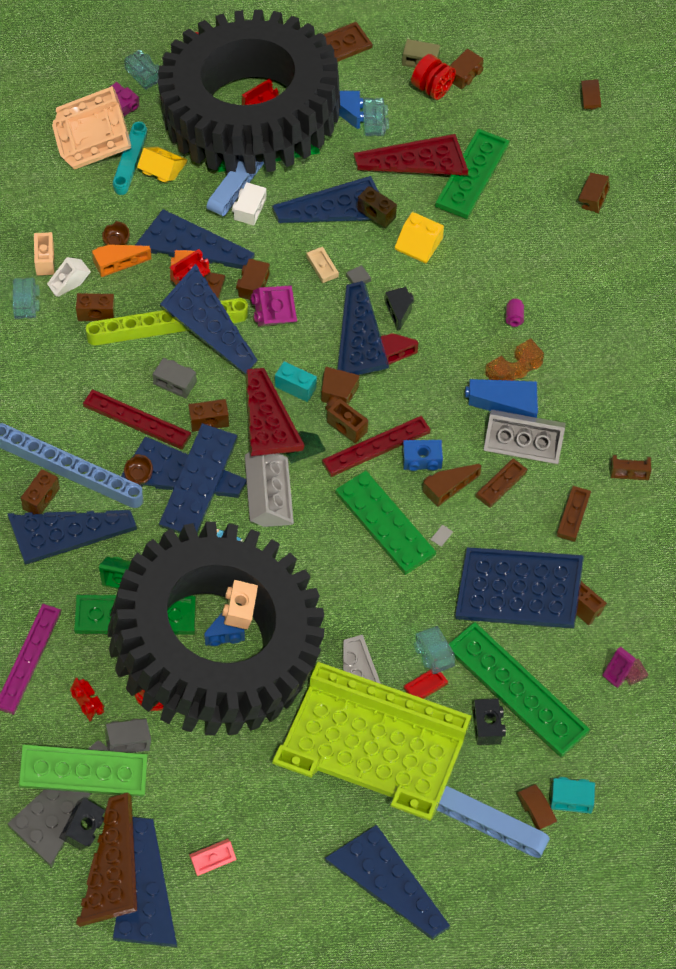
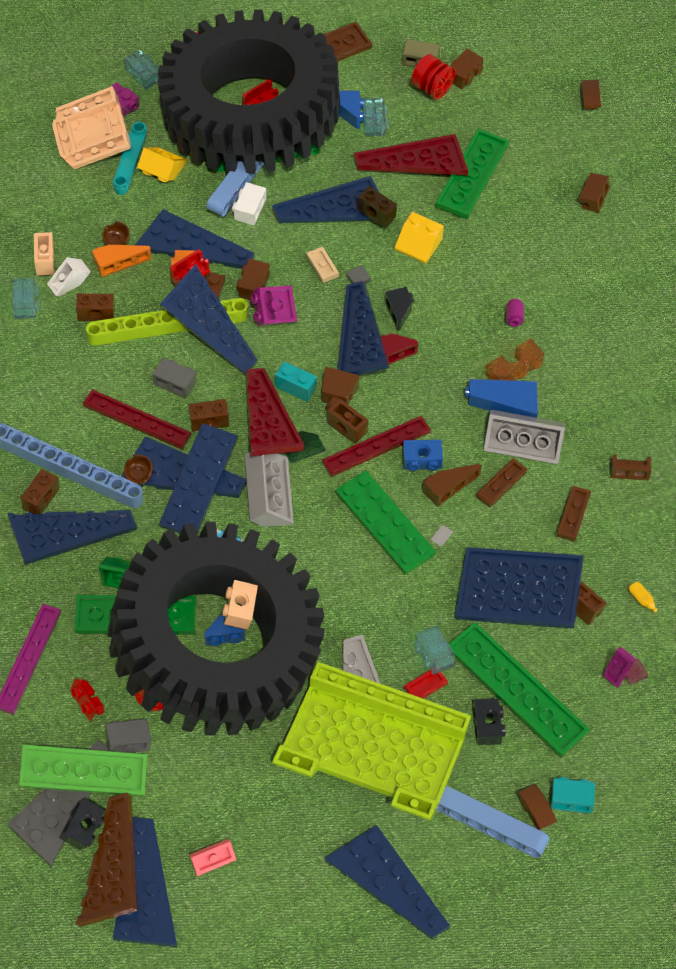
(642, 596): none -> yellow piece

